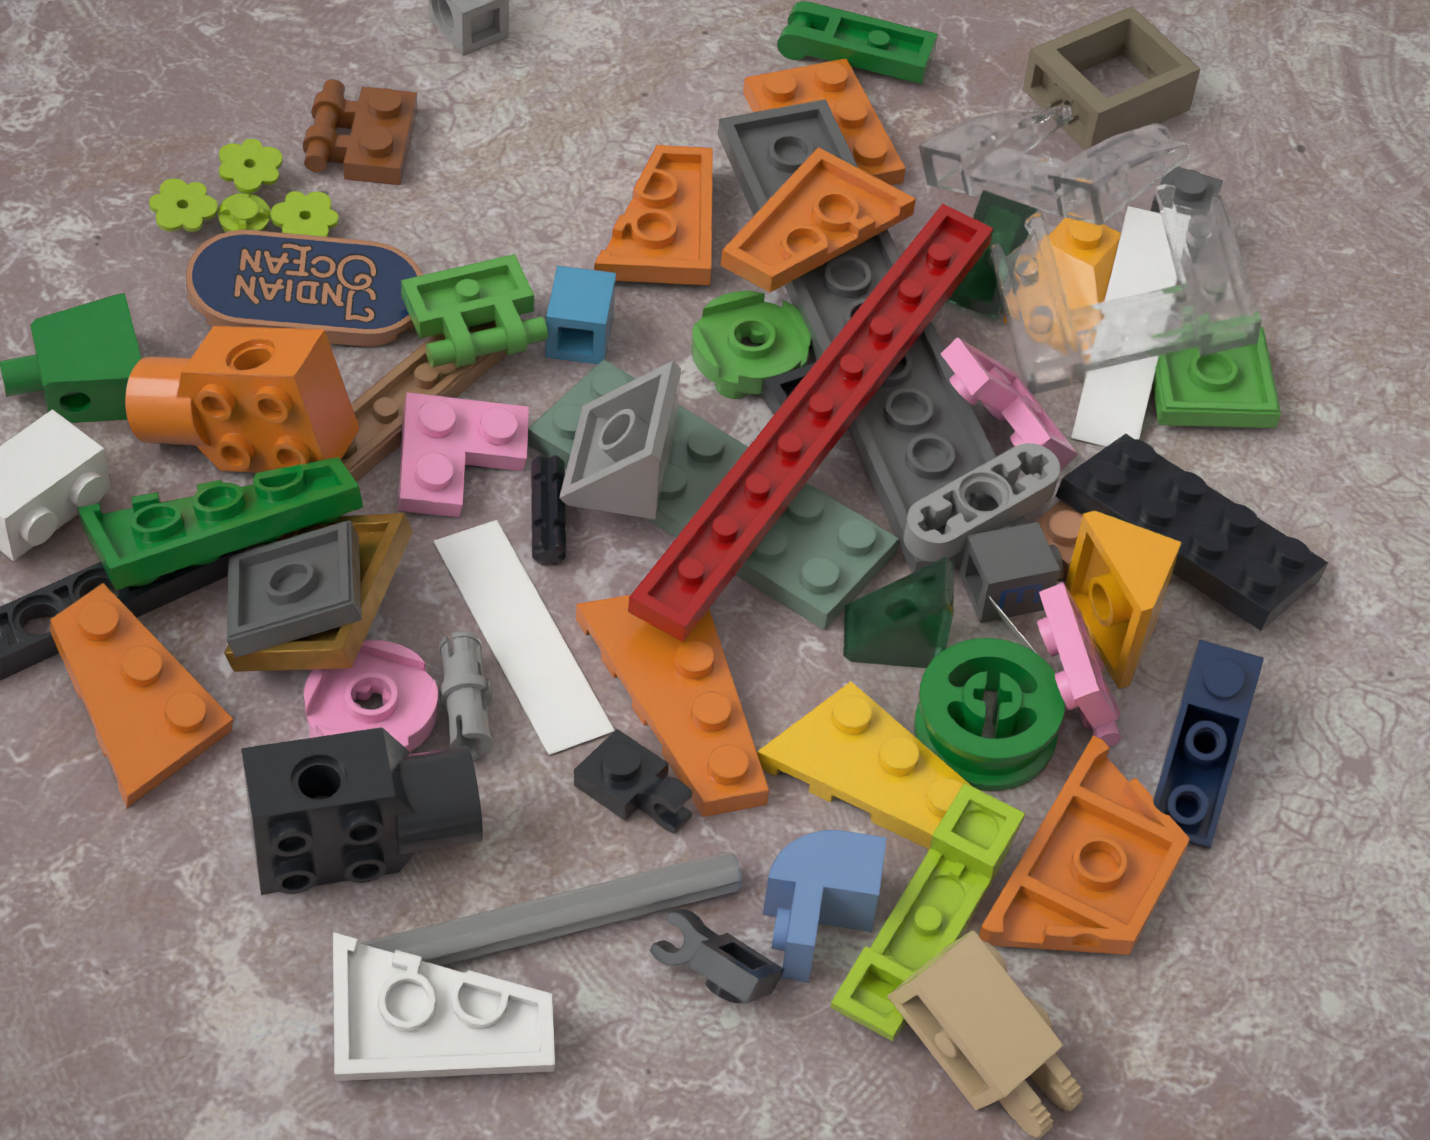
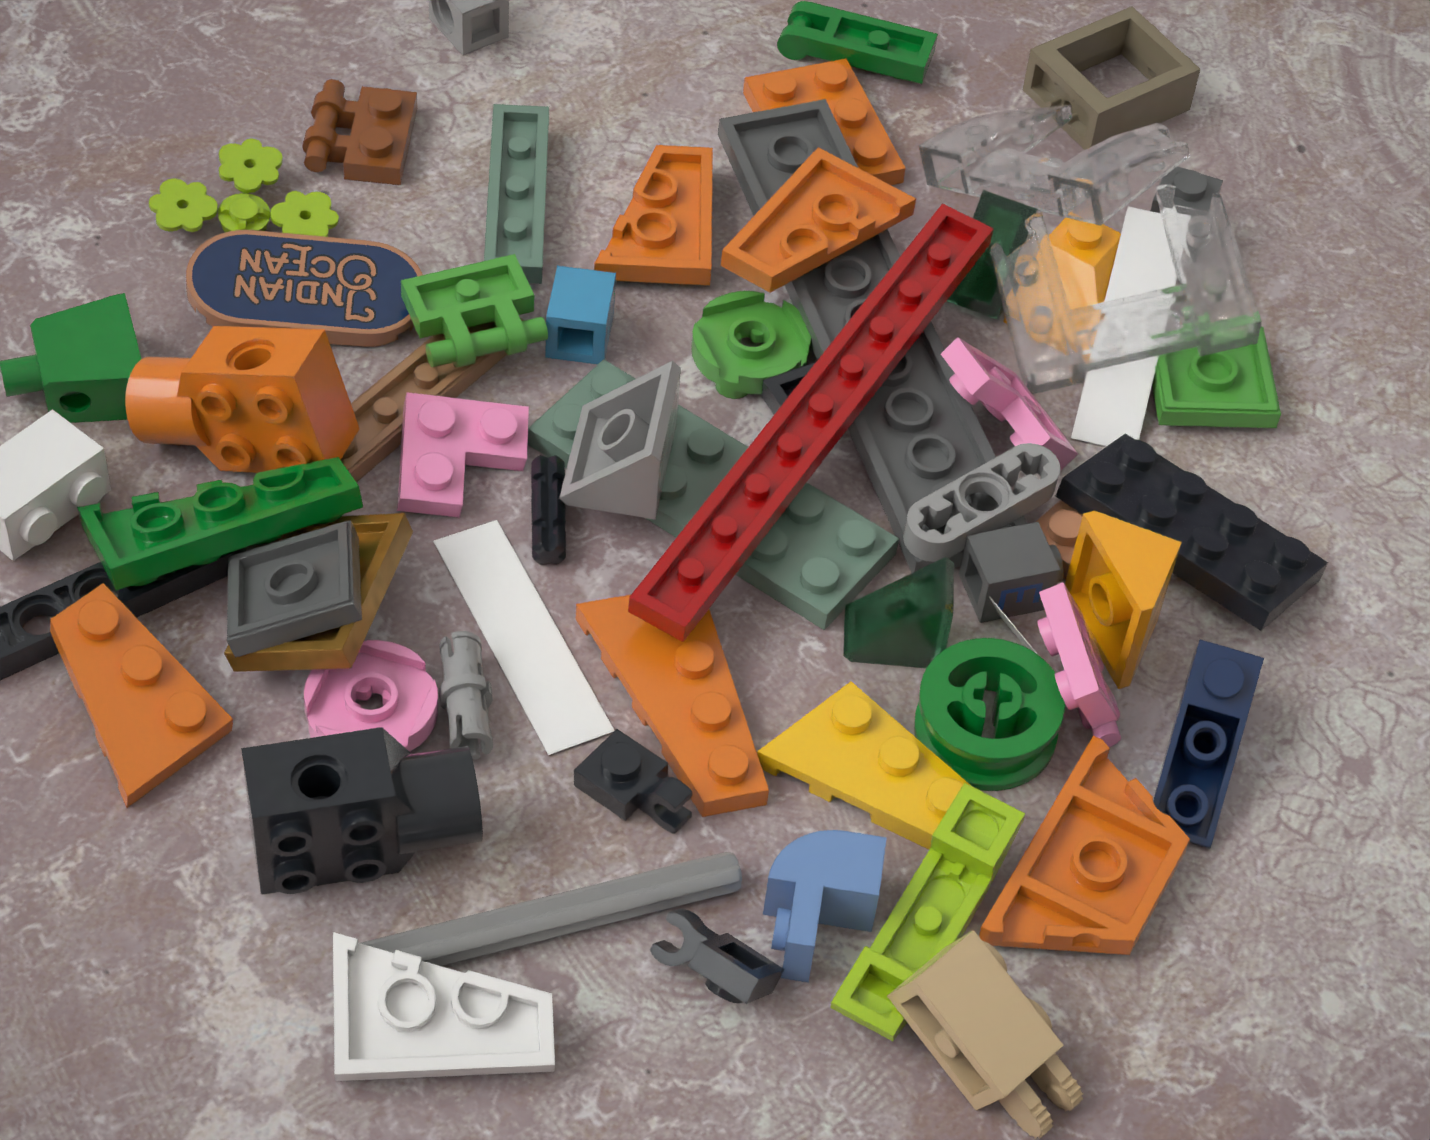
(518, 186): none -> sand green plate

